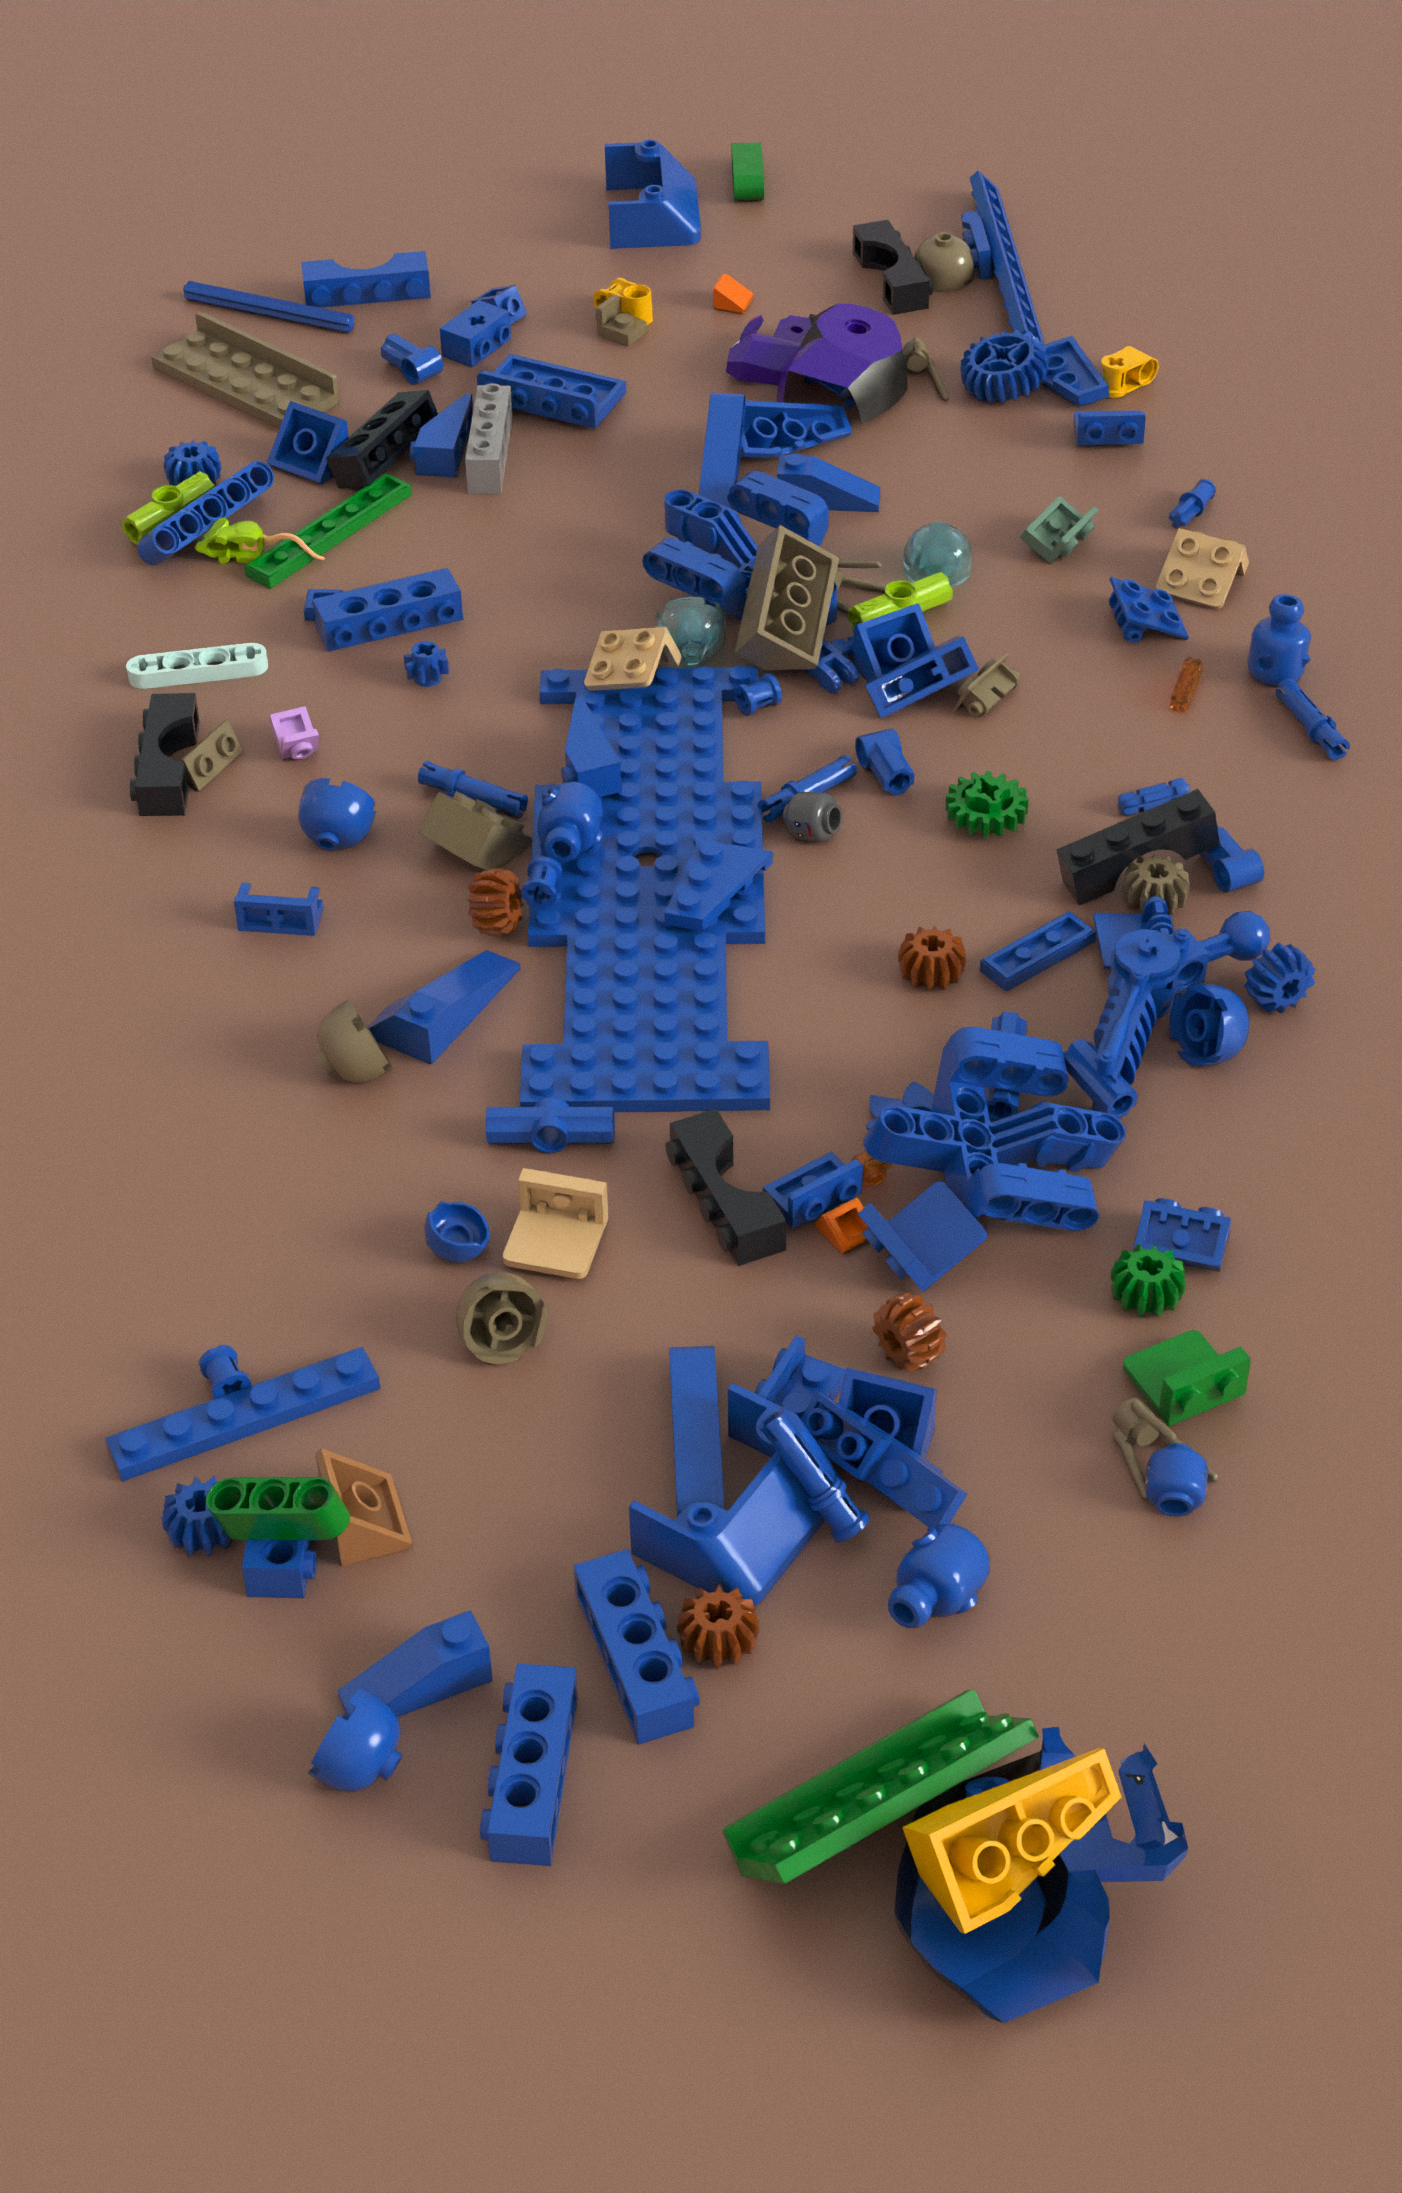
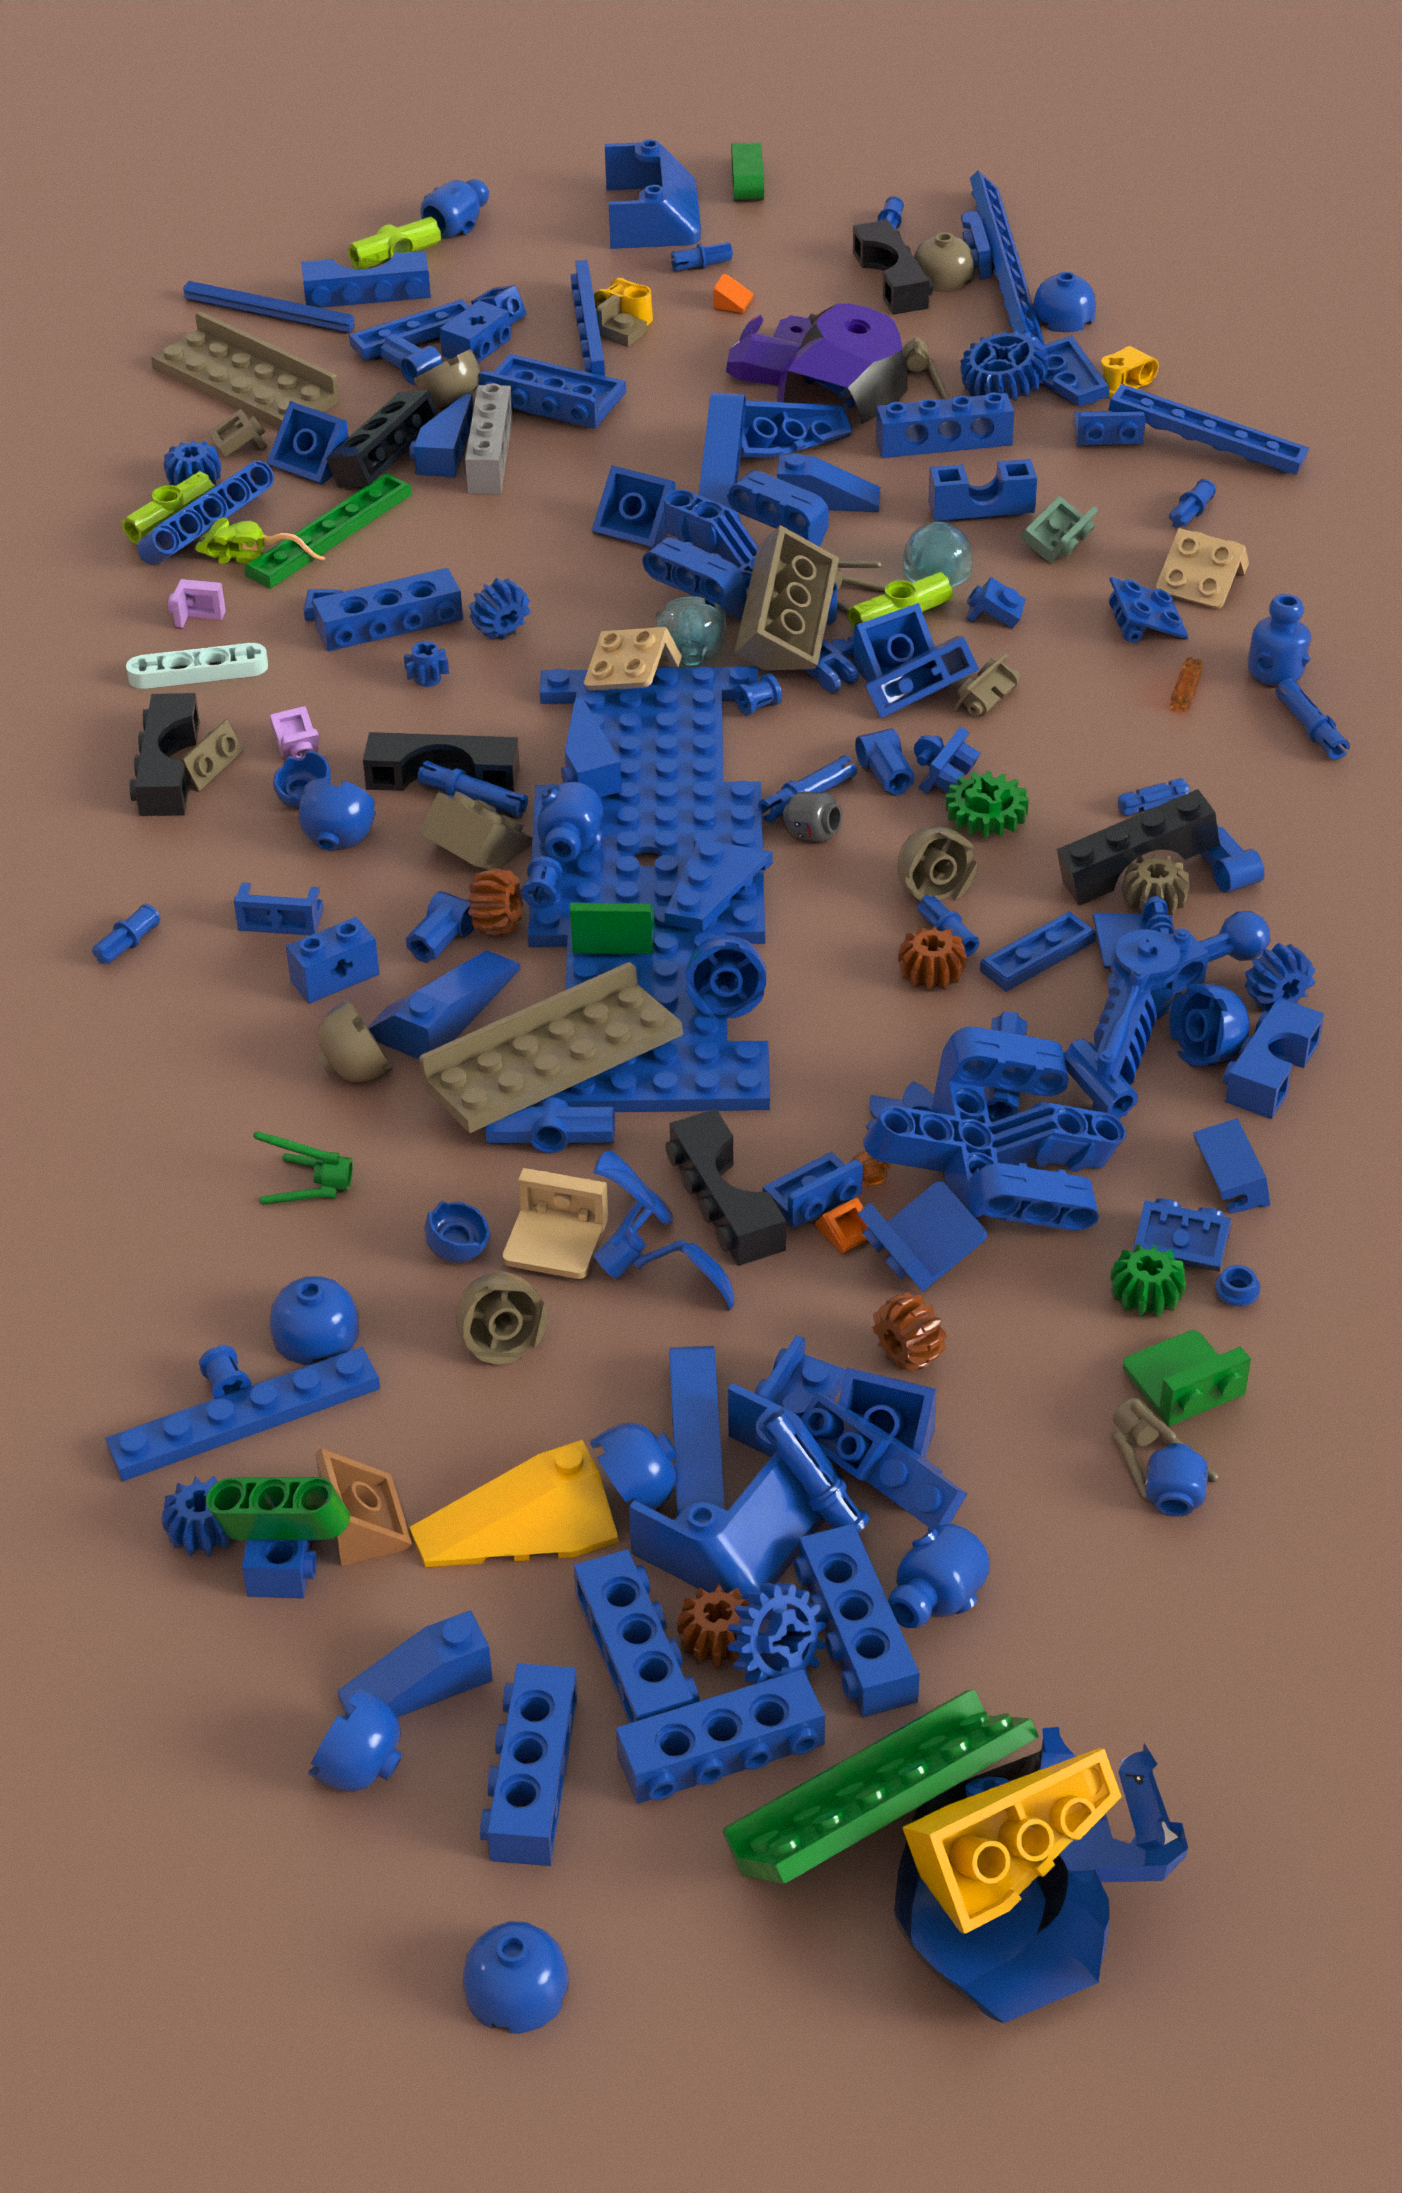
(126, 934): none -> blue axle
(196, 600): none -> lavender bracket
(236, 431): none -> dark tan bracket
(297, 773): none -> blue hair
(313, 1320): none -> blue cylinder
(330, 1170): none -> green plant
(332, 960): none -> blue brick
(394, 240): none -> lime piece
(395, 758): none -> black arch
(413, 328): none -> blue plate
(445, 920): none -> blue piece
(451, 379): none -> dark tan cylinder
(455, 206): none -> blue piece
(499, 608): none -> blue gear
(515, 1977): none -> blue cylinder
(535, 1508): none -> yellow wedge
(546, 1048): none -> dark tan bracket
(587, 319): none -> blue plate
(612, 928): none -> green slope
(626, 1245): none -> blue plant
(633, 507): none -> blue slope
(638, 1463): none -> blue cylinder
(701, 256): none -> blue axle
(726, 976): none -> blue cylinder
(736, 1716): none -> blue brick
(776, 1632): none -> blue gear
(857, 1621): none -> blue brick
(892, 211): none -> blue axle
(933, 753): none -> blue hips
(936, 863): none -> dark tan cylinder
(938, 915): none -> blue axle
(959, 432): none -> blue brick
(997, 600): none -> blue bracket
(1008, 493): none -> blue arch
(1065, 302): none -> blue cylinder
(1211, 429): none -> blue plate
(1233, 1165): none -> blue hinge
(1237, 1286): none -> blue plate
(1265, 1060): none -> blue arch

